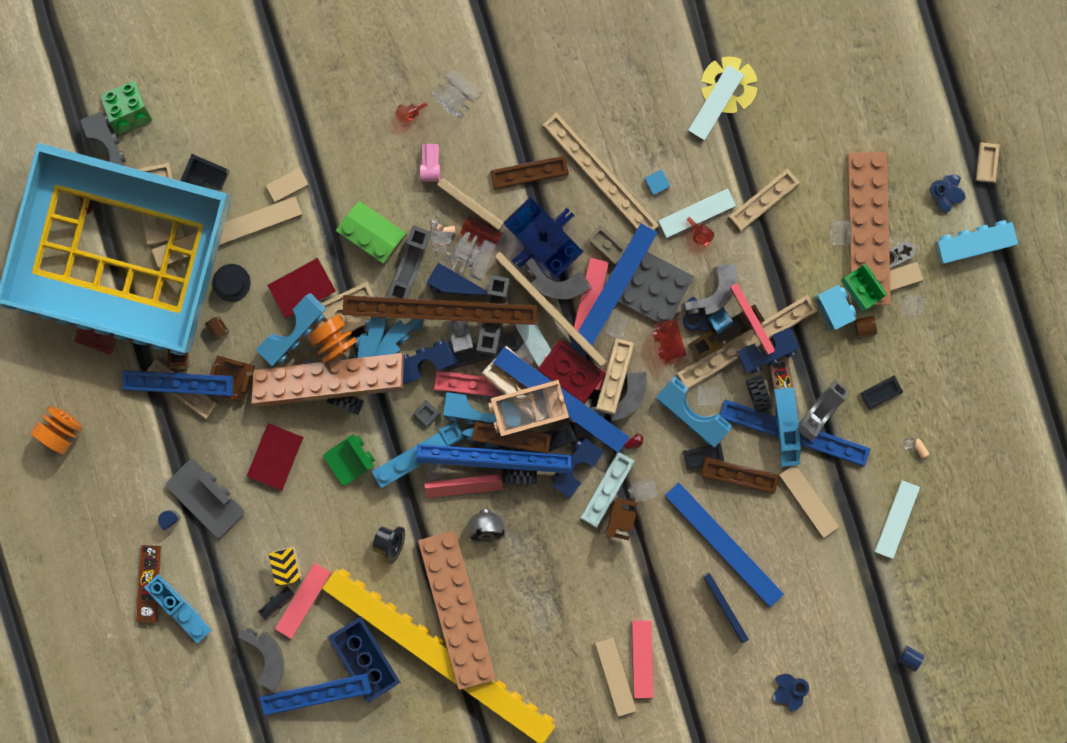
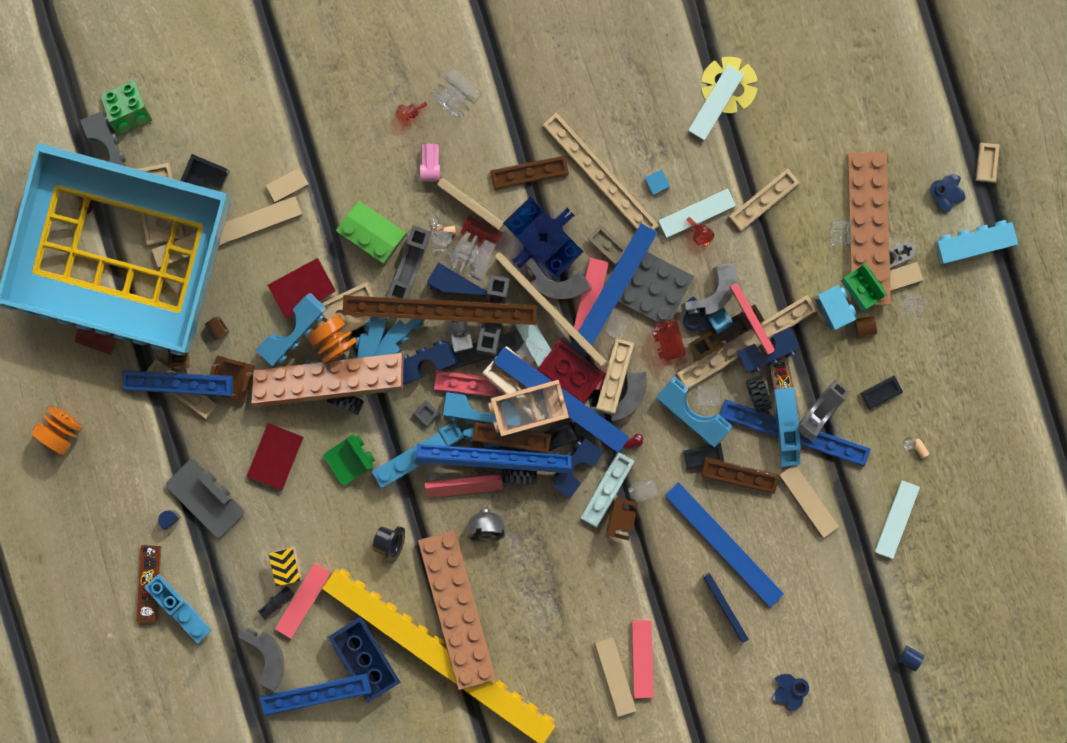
(231, 282): black piece -> none

